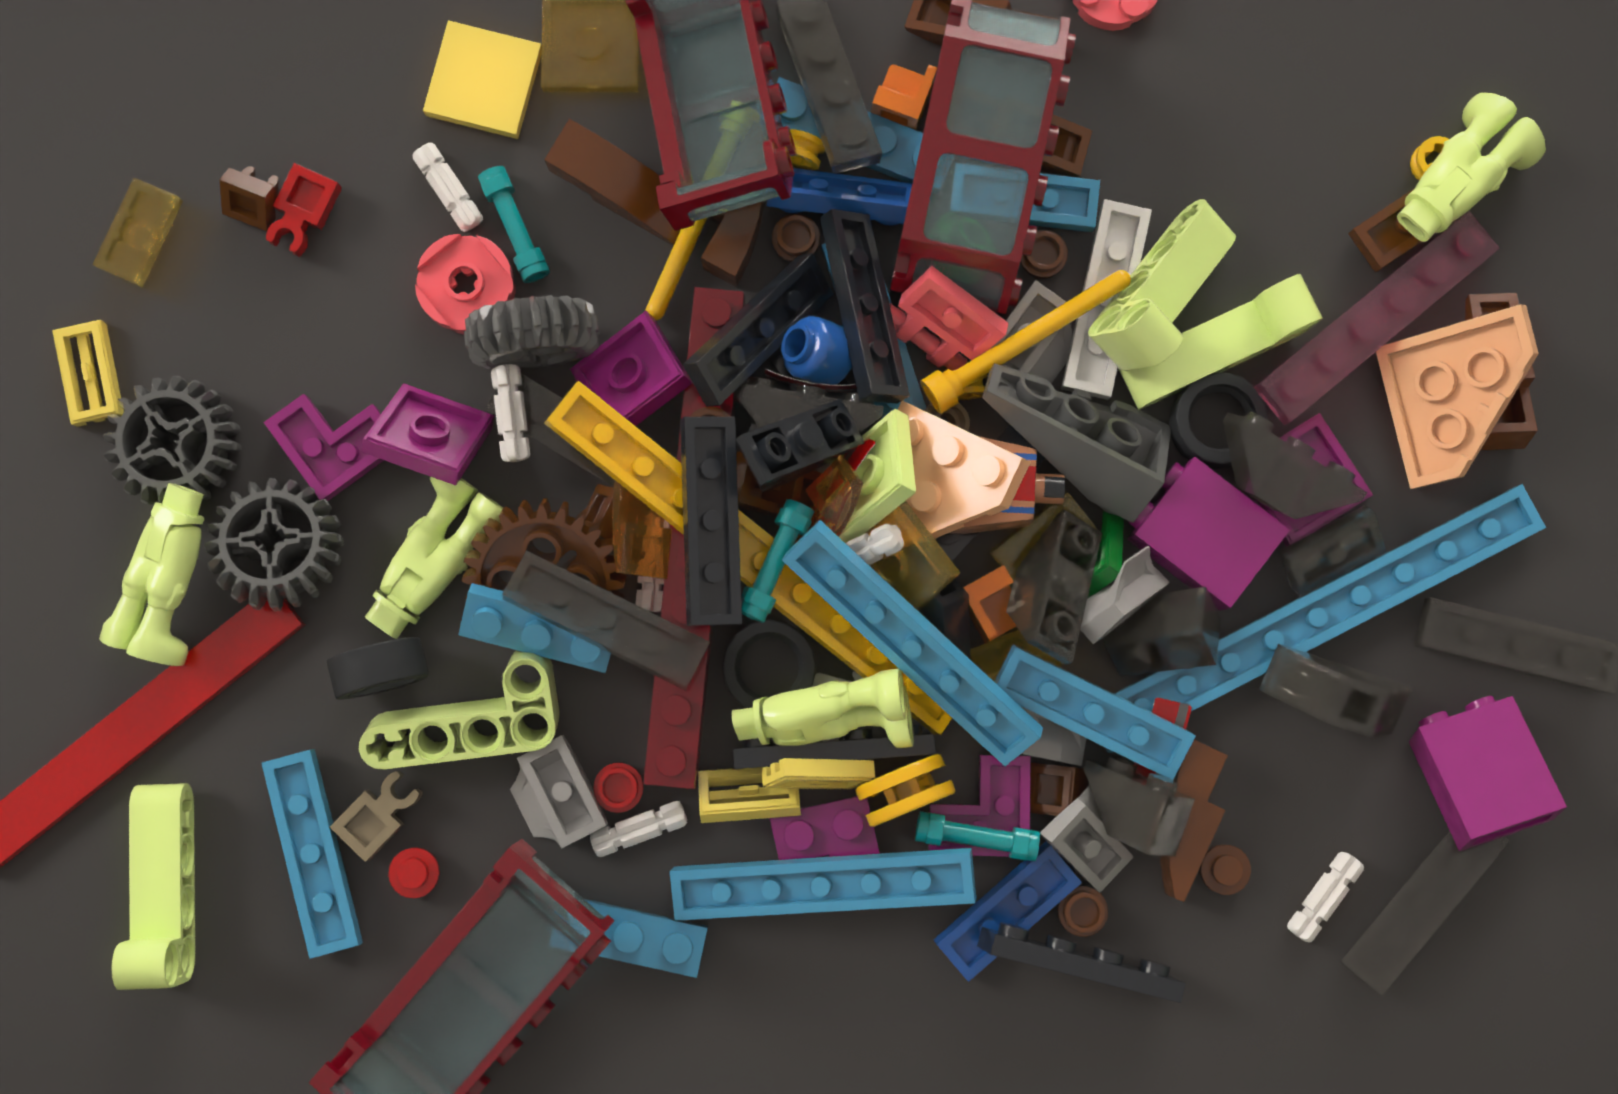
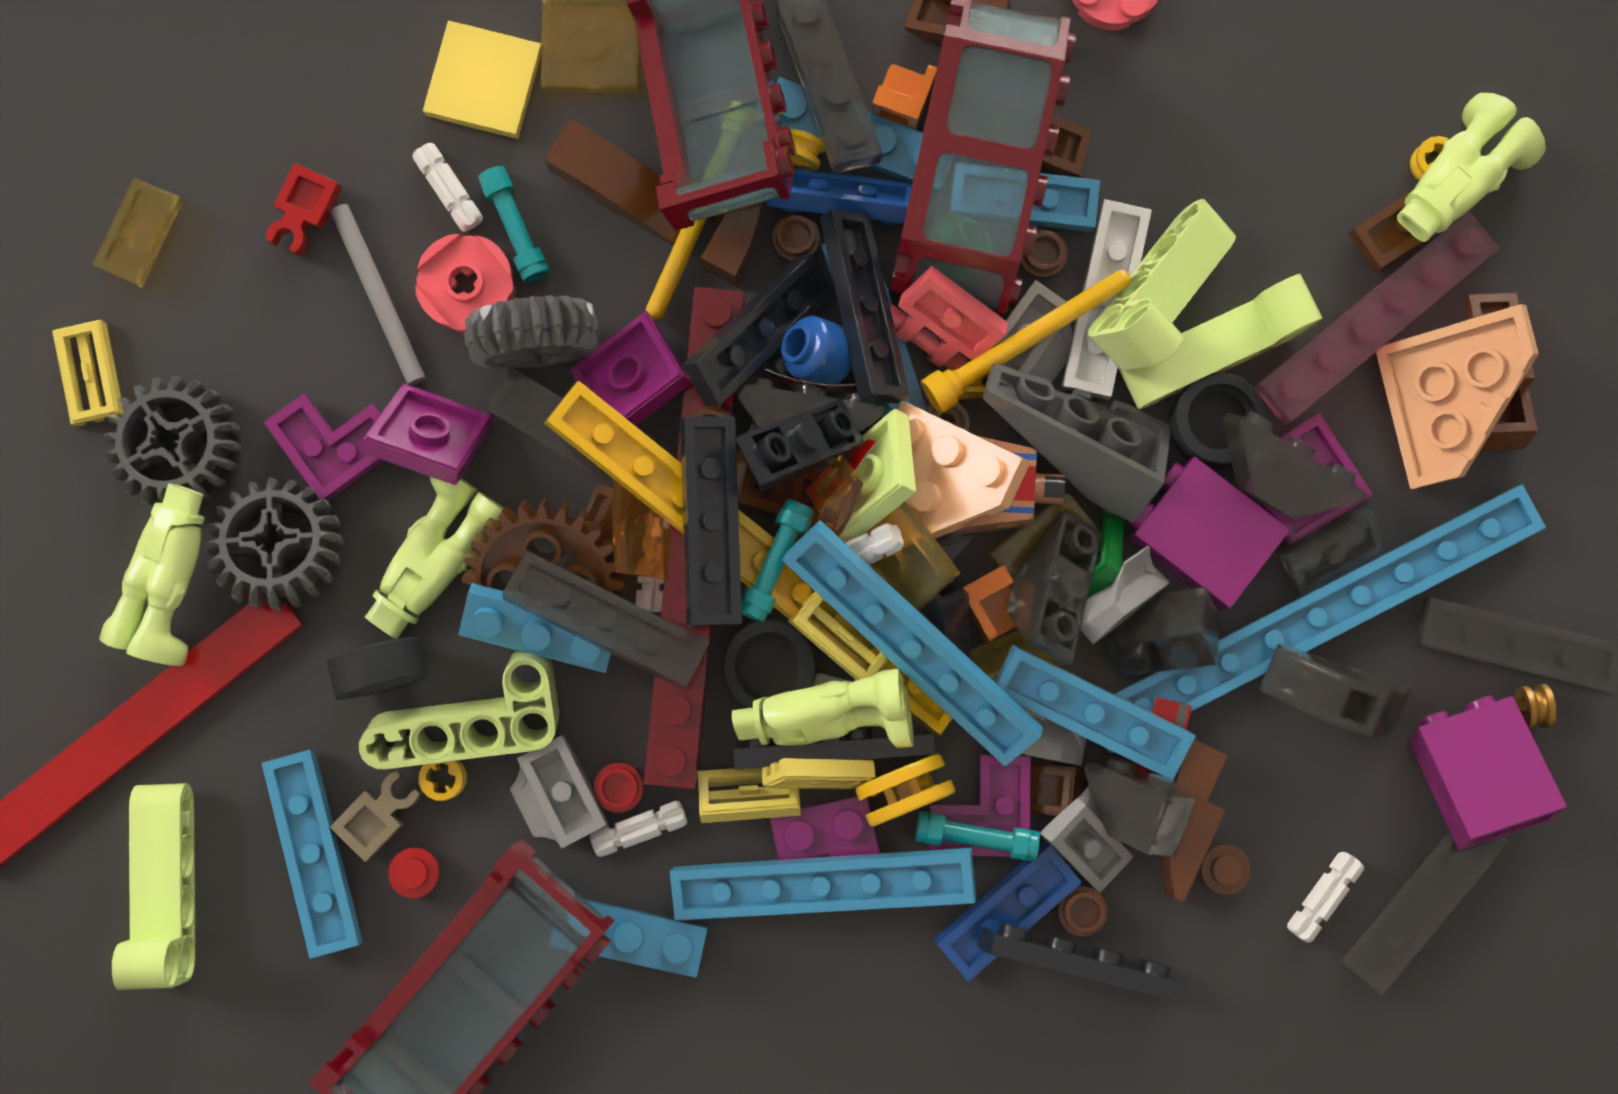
(249, 197): reddish brown tile -> none
(377, 294): none -> light grey bar
(430, 787): none -> yellow bush
(510, 413): white axle -> none
(800, 622): none -> light yellow tile
(1536, 705): none -> pearl gold bush

